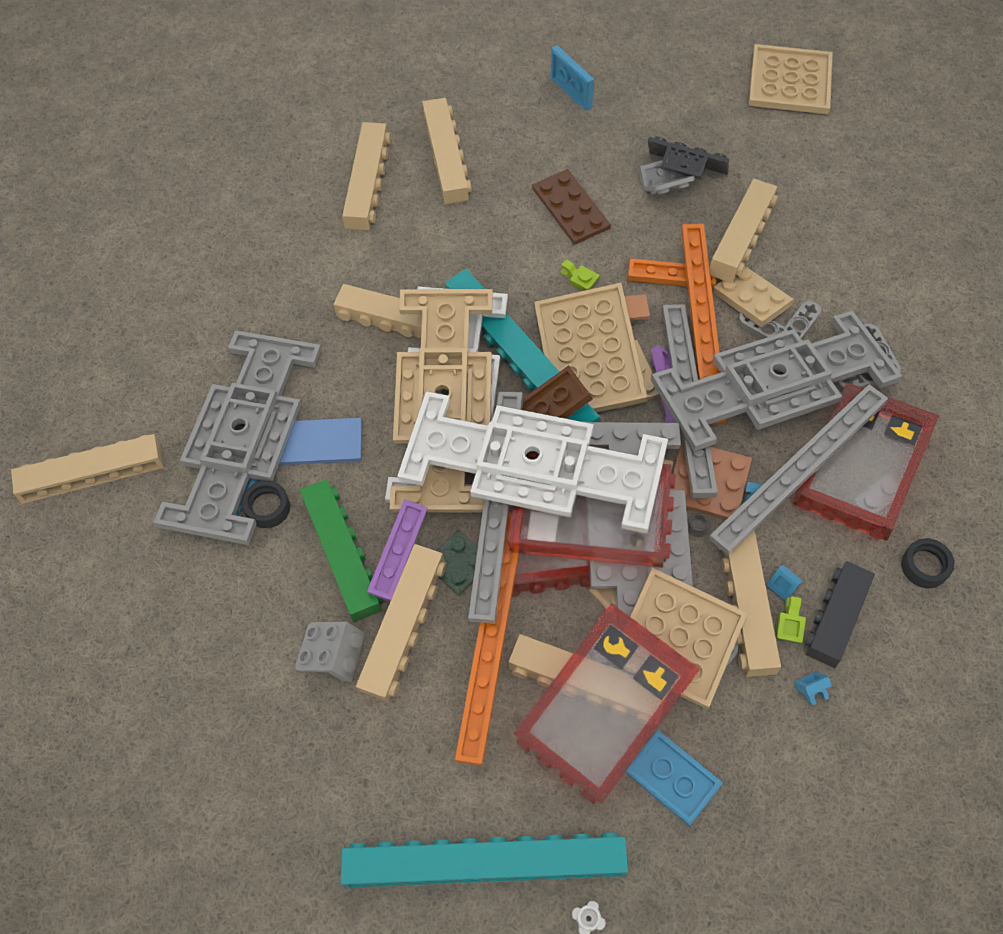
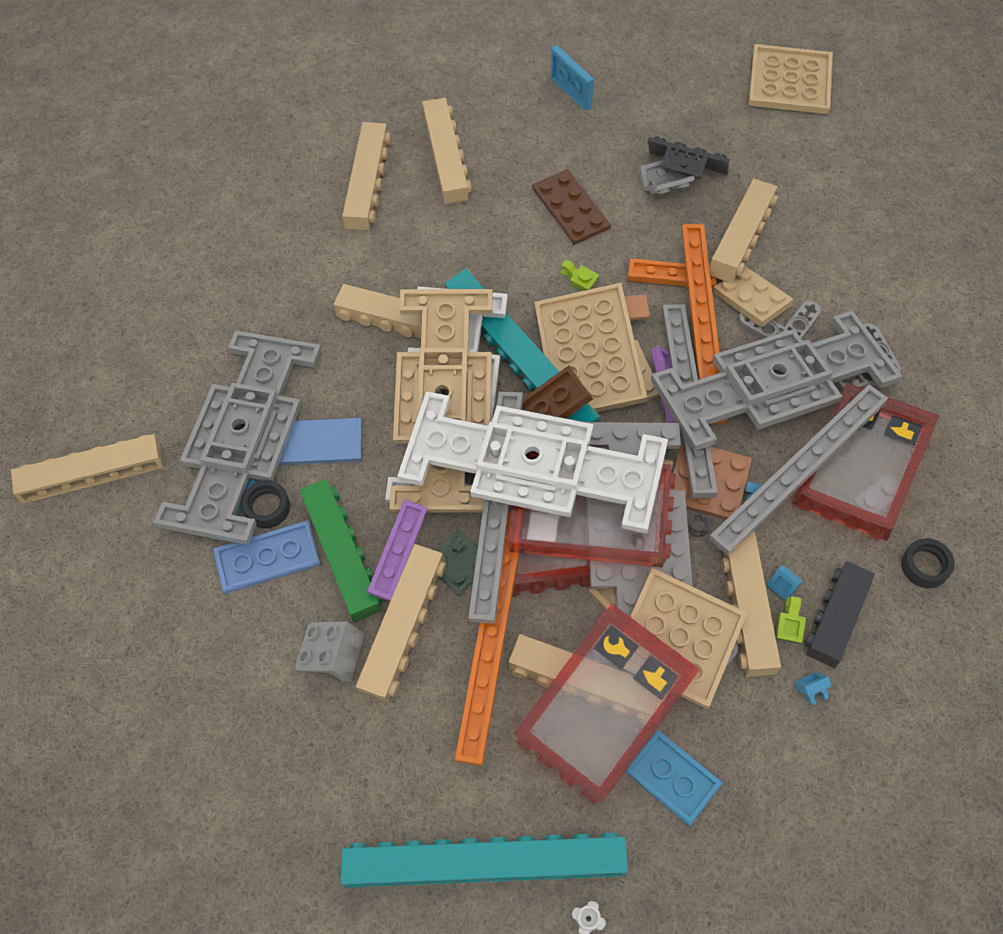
(266, 557): none -> medium blue tile

